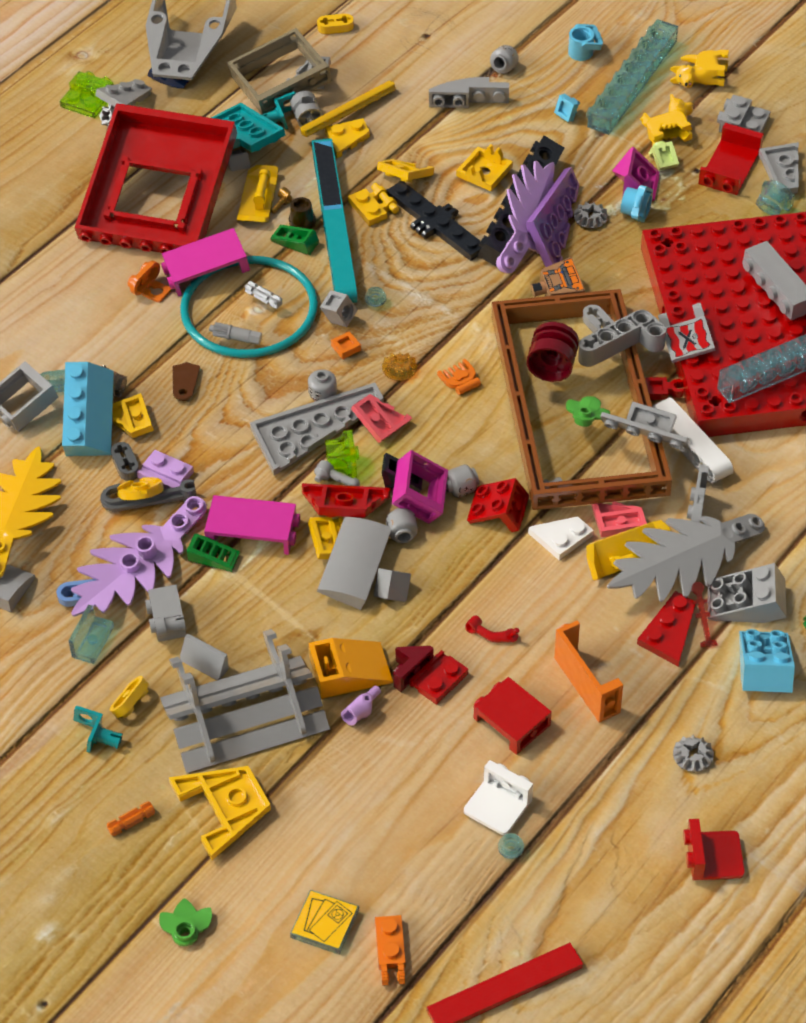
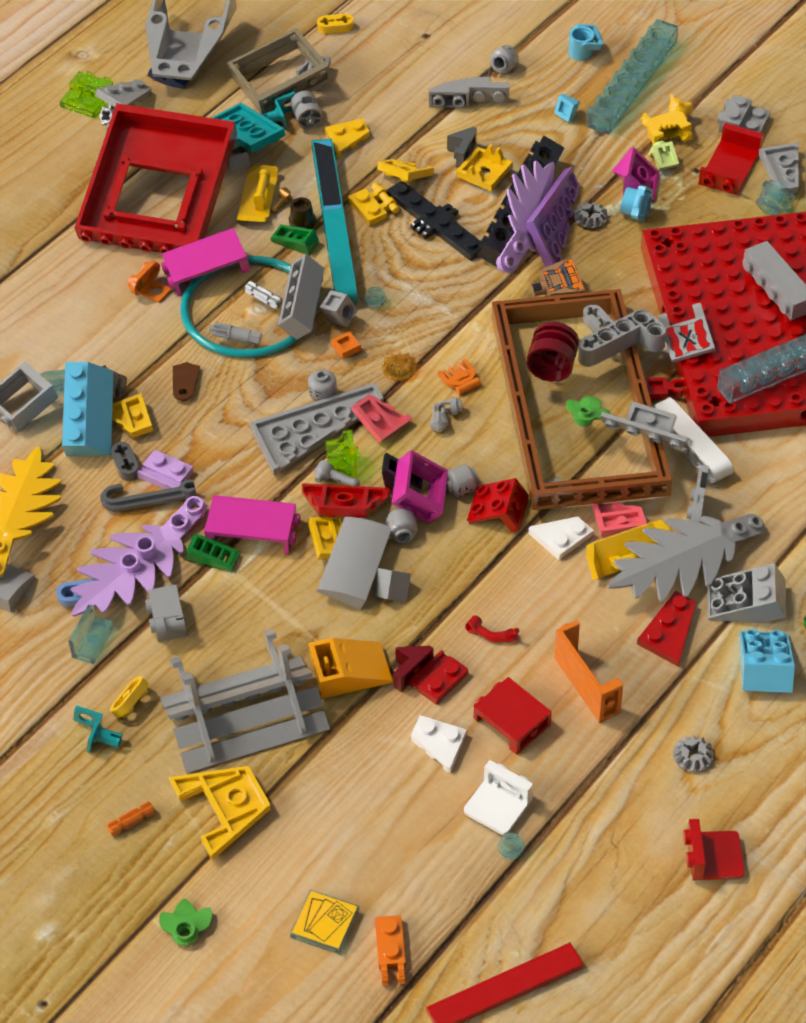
(143, 489): yellow tile -> none
(204, 657): light grey slope -> none
(301, 297): none -> light grey brick
(347, 108): yellow axle -> none
(360, 707): lavender piece -> none
(439, 420): none -> light grey piece
(439, 740): none -> white wing
(462, 144): none -> dark grey slope
(698, 588): clear red piece -> none
(705, 71): yellow animal -> none

